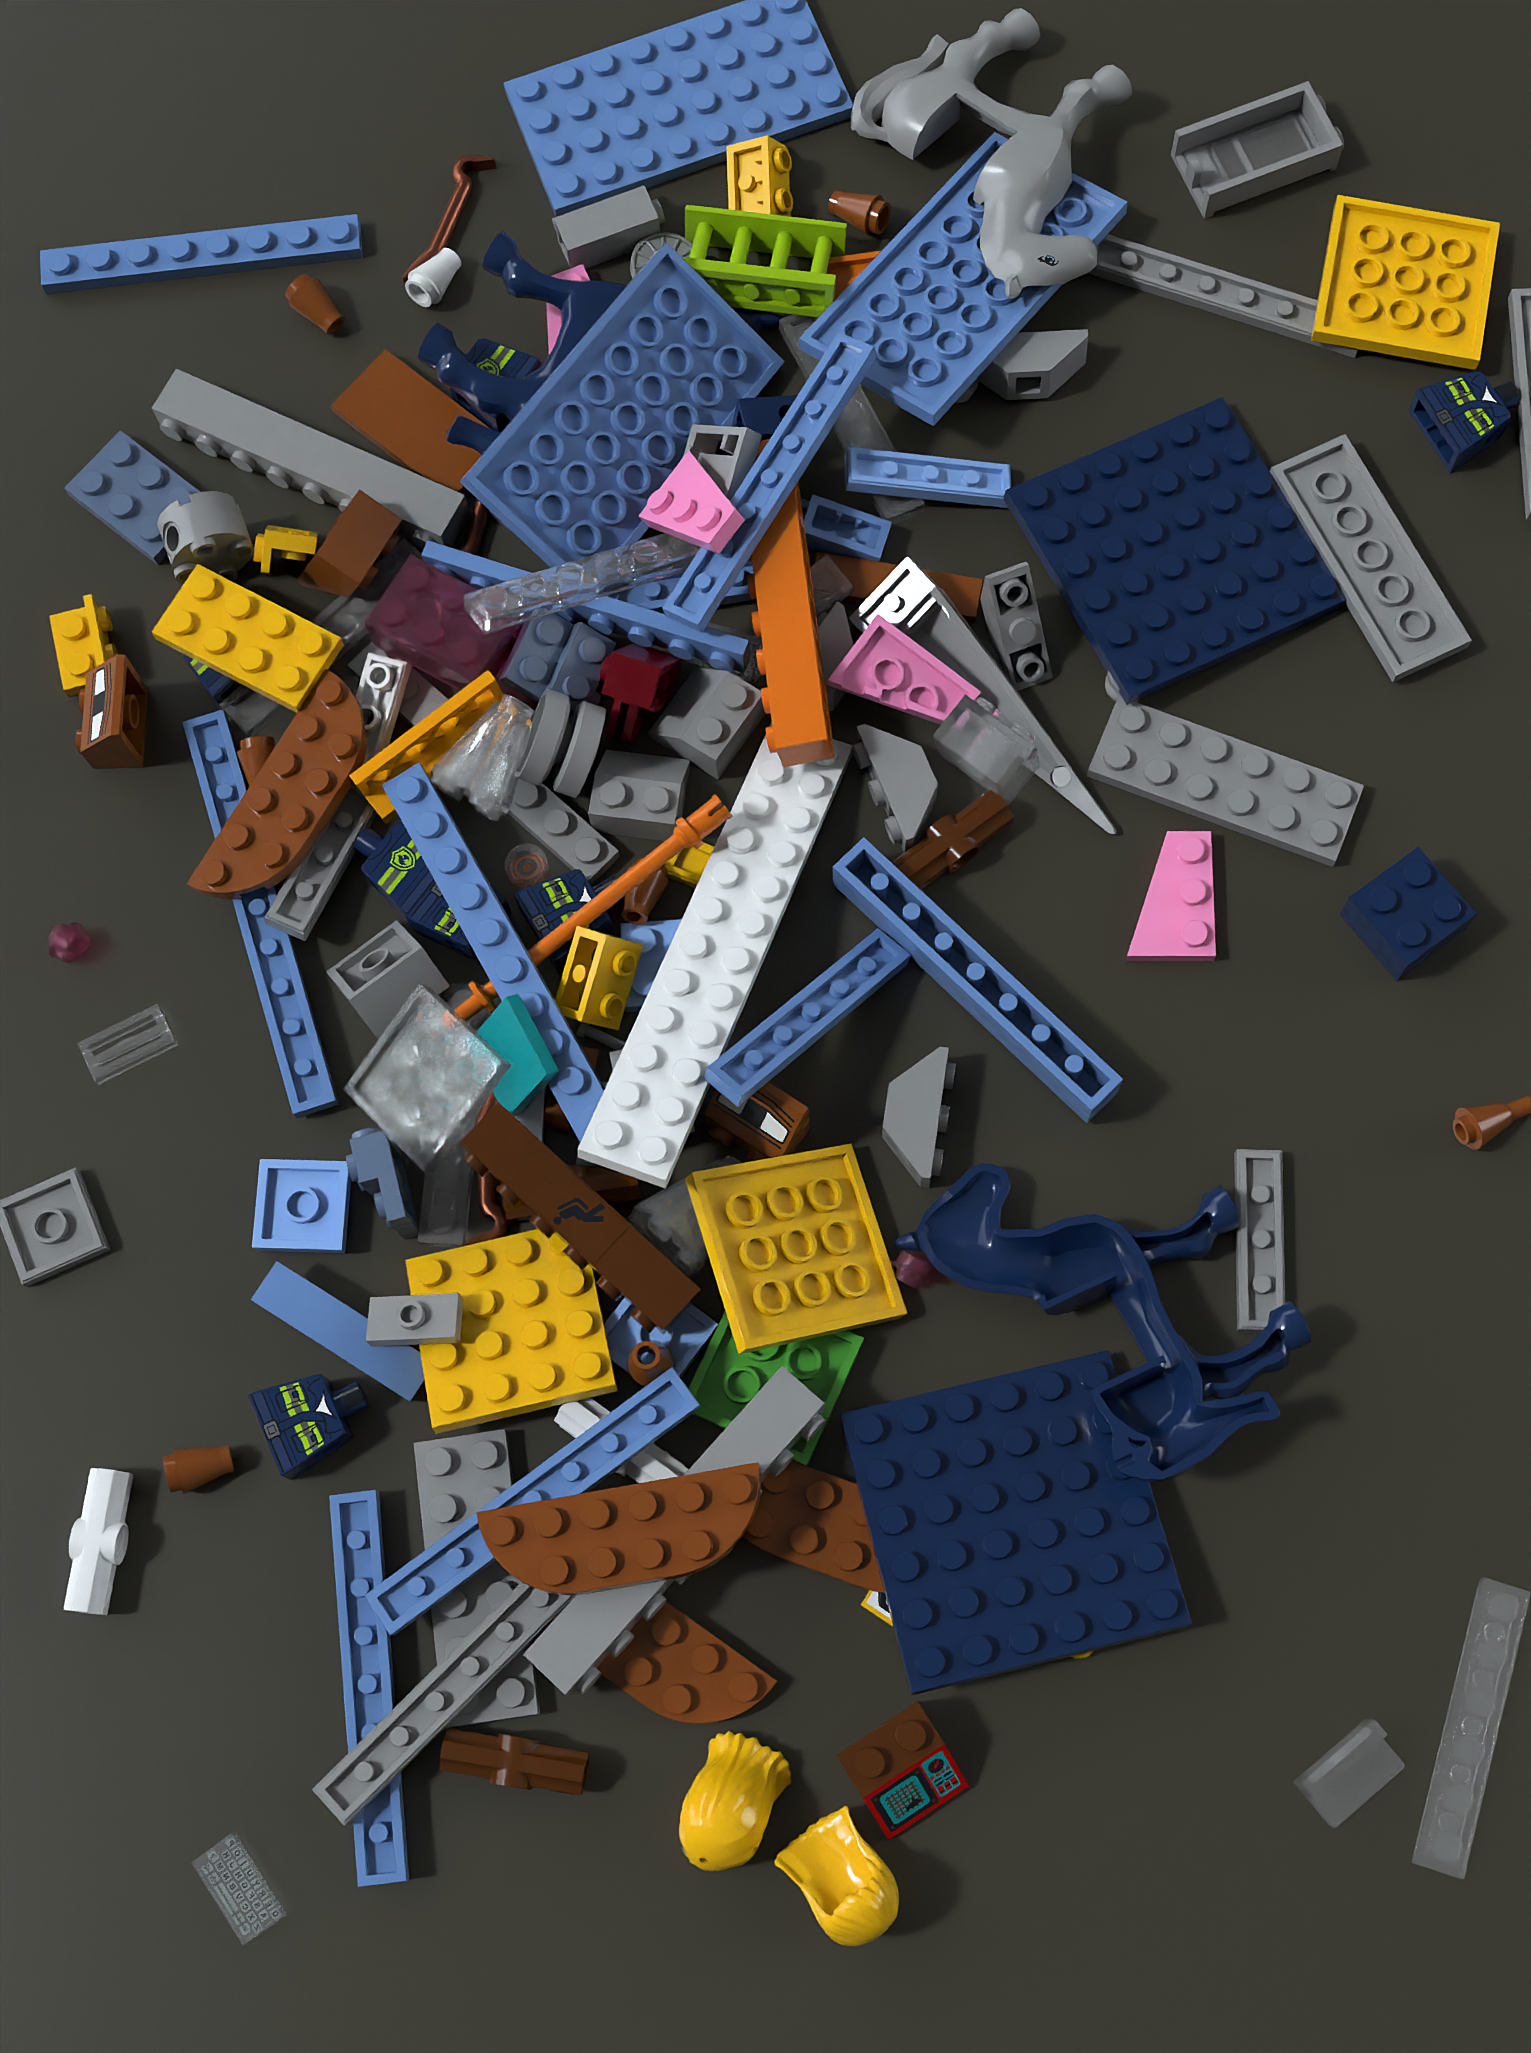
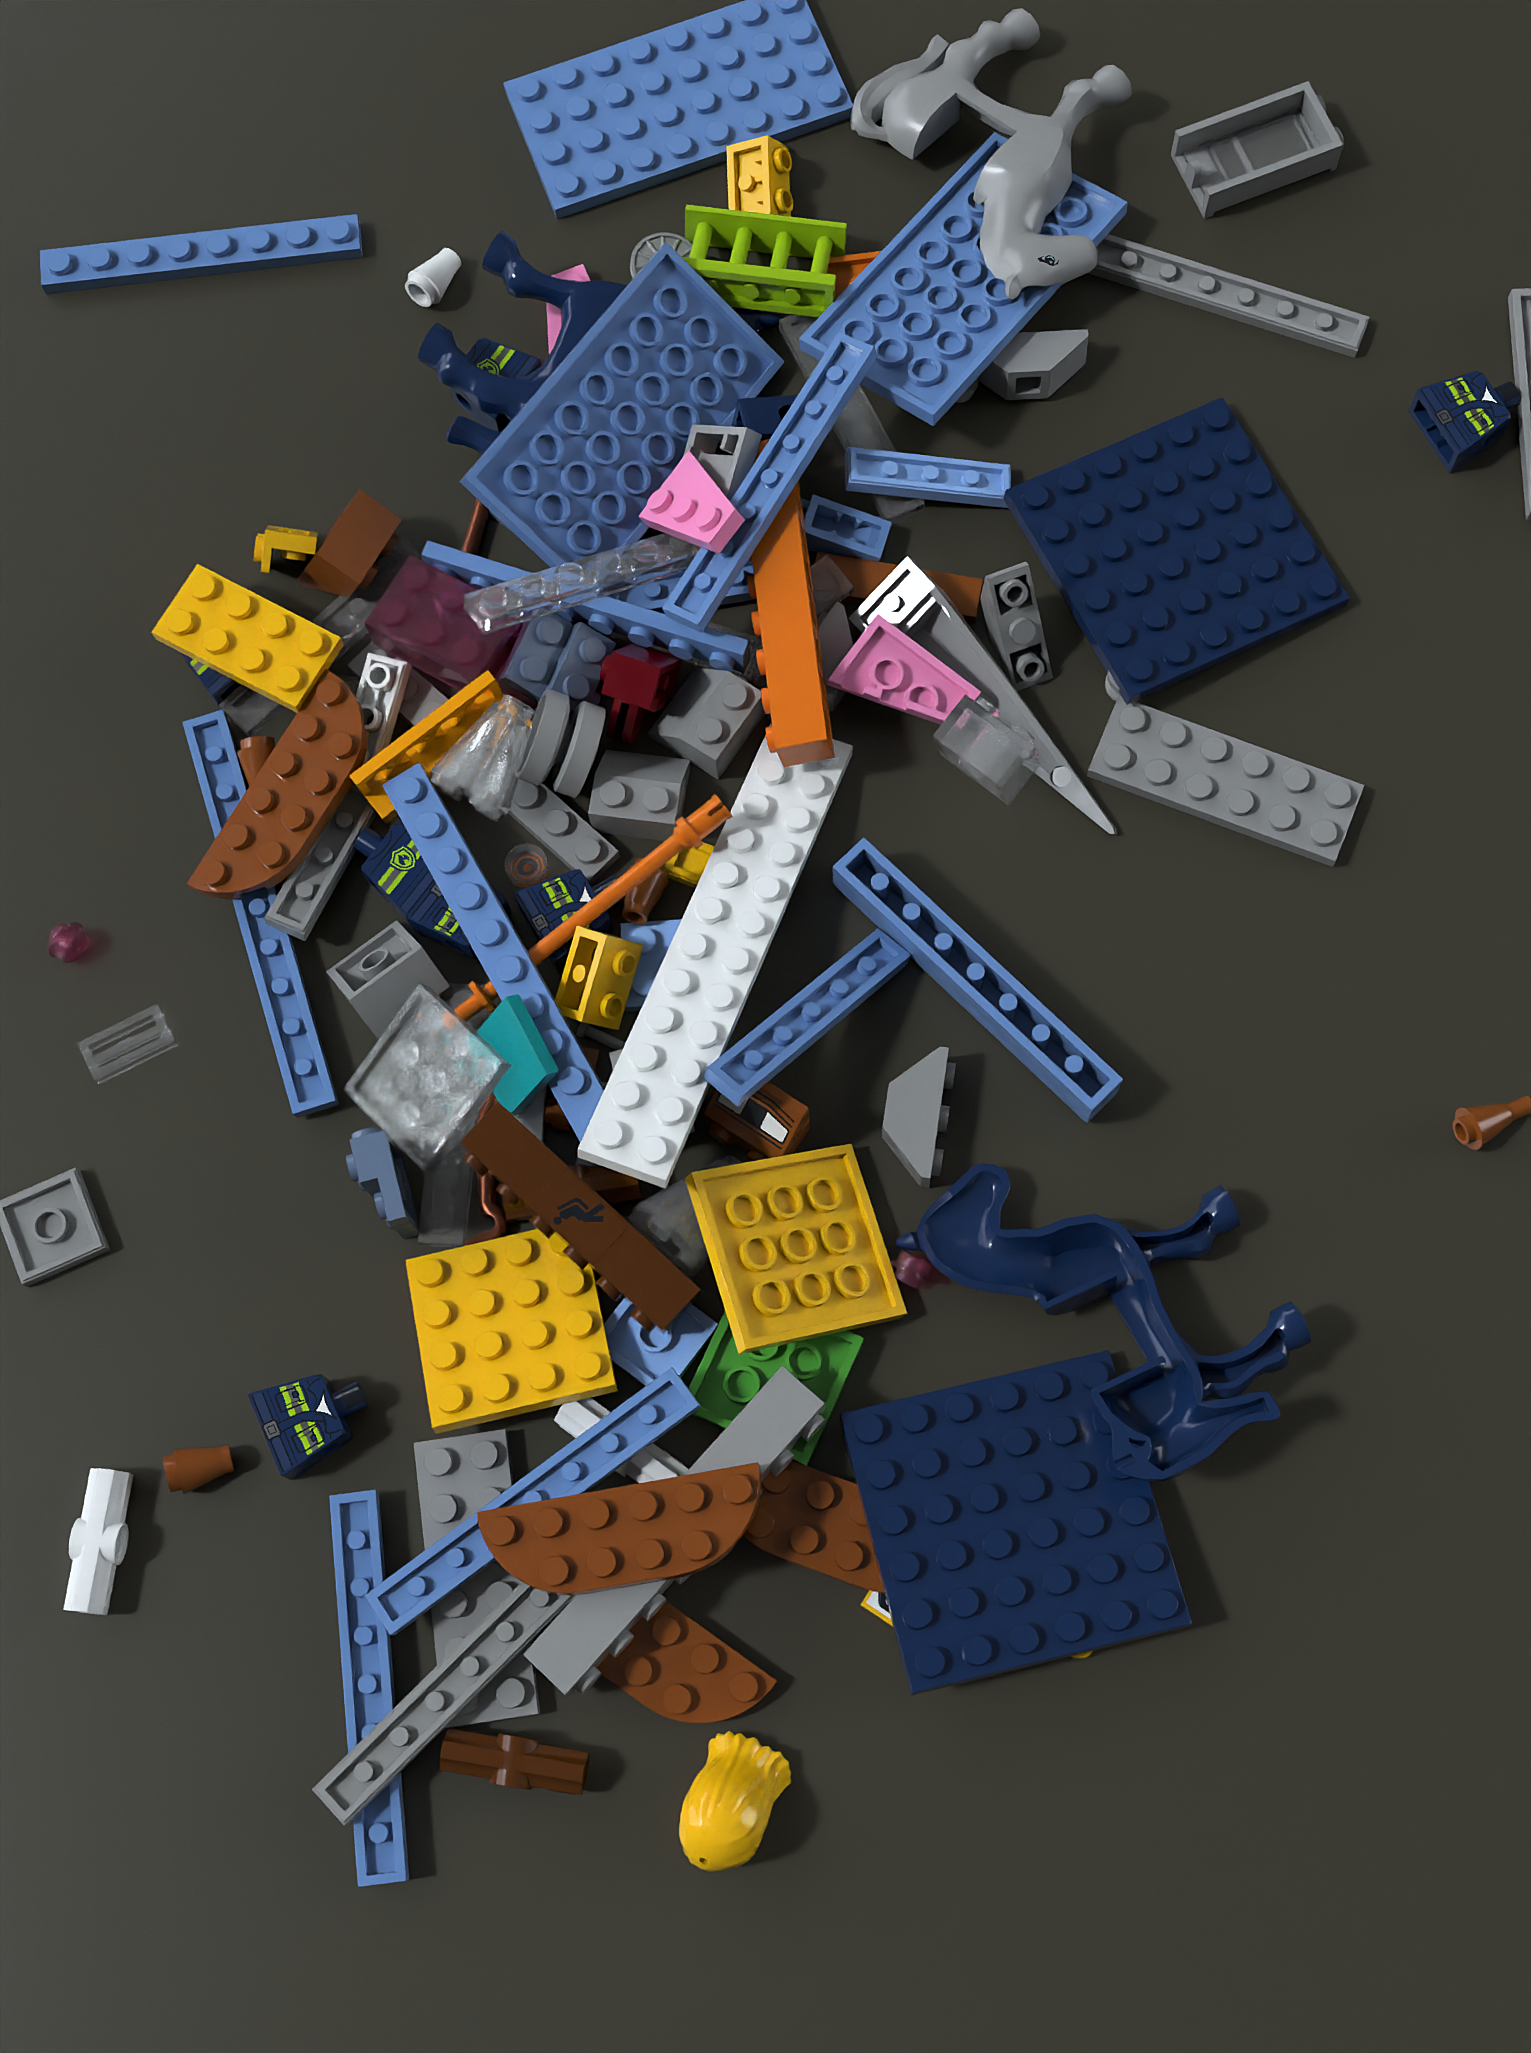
(81, 642): yellow bracket -> none
(113, 716): dark orange slope -> none
(129, 492): sand blue plate -> none
(207, 534): light grey brick -> none
(239, 1888): clear tile -> none
(302, 1206): light blue plate -> none
(306, 458): light grey brick -> none
(312, 301): dark orange cone -> none
(338, 1329): medium blue slope -> none
(407, 420): dark orange tile -> none
(414, 1319): light grey plate -> none
(454, 207): copper piece -> none
(608, 227): light grey brick -> none
(647, 1373): dark orange cone -> none
(842, 1880): yellow piece -> none
(863, 211): dark orange cone -> none
(899, 782): light grey slope -> none
(903, 1770): slope -> none
(955, 840): reddish brown piece -> none
(1179, 904): bright pink wing -> none
(1259, 1237): light grey tile -> none
(1350, 1773): clear panel -> none
(1371, 558): light grey plate -> none
(1406, 282): yellow plate -> none
(1407, 913): dark blue brick -> none
(1471, 1728): clear plate -> none

